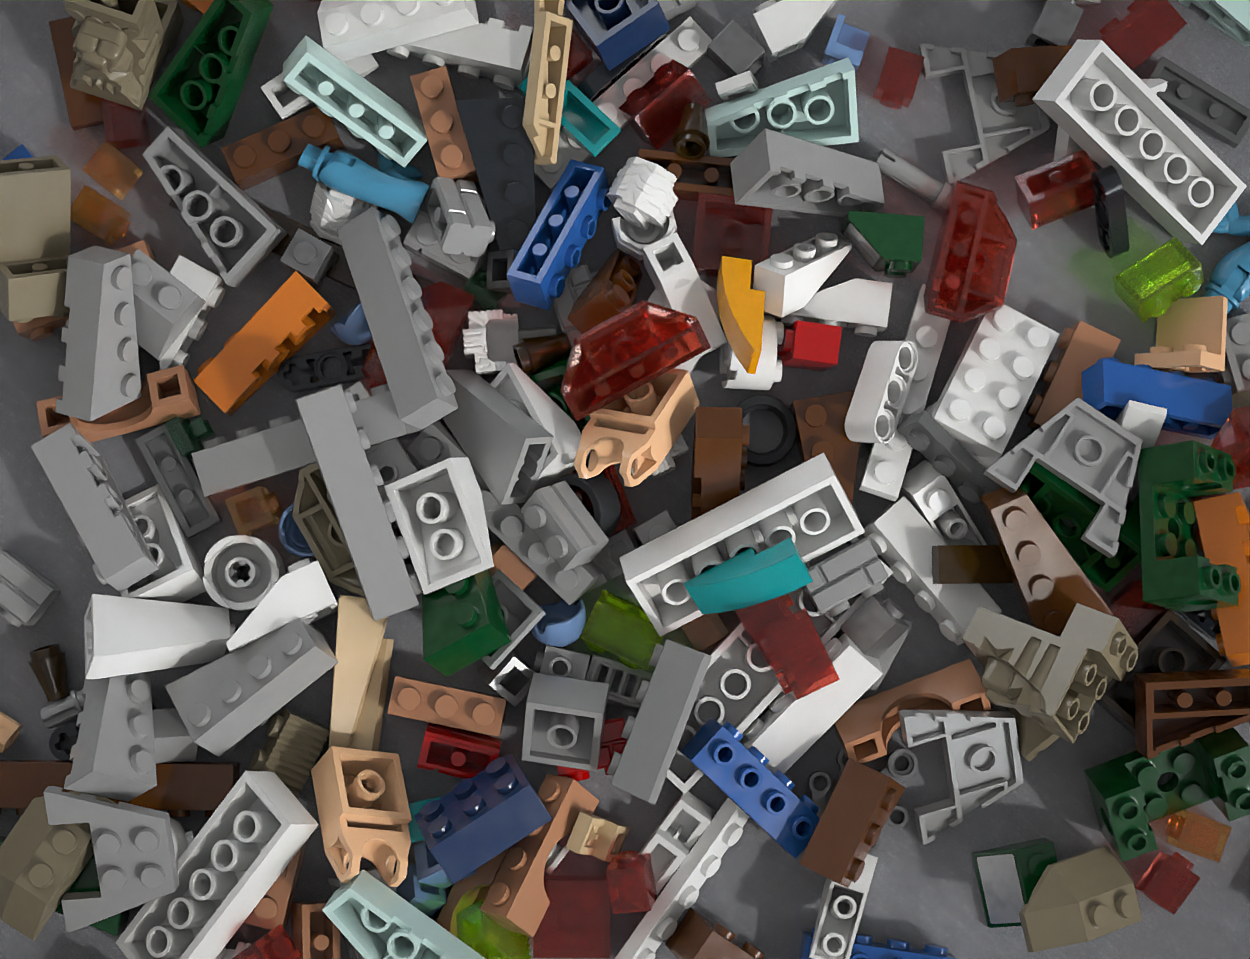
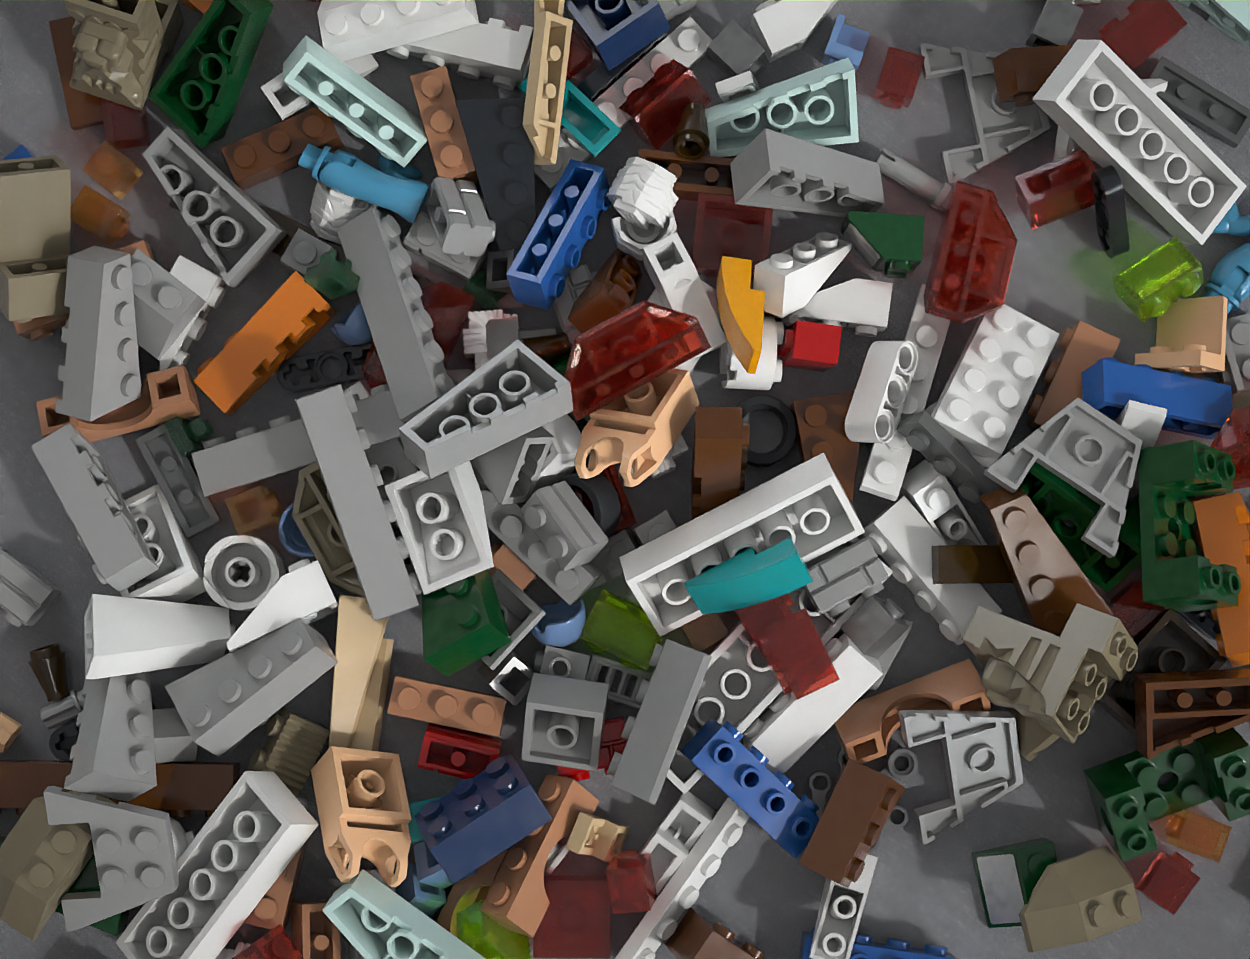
(331, 276): none -> clear green tile
(486, 410): none -> light grey wedge

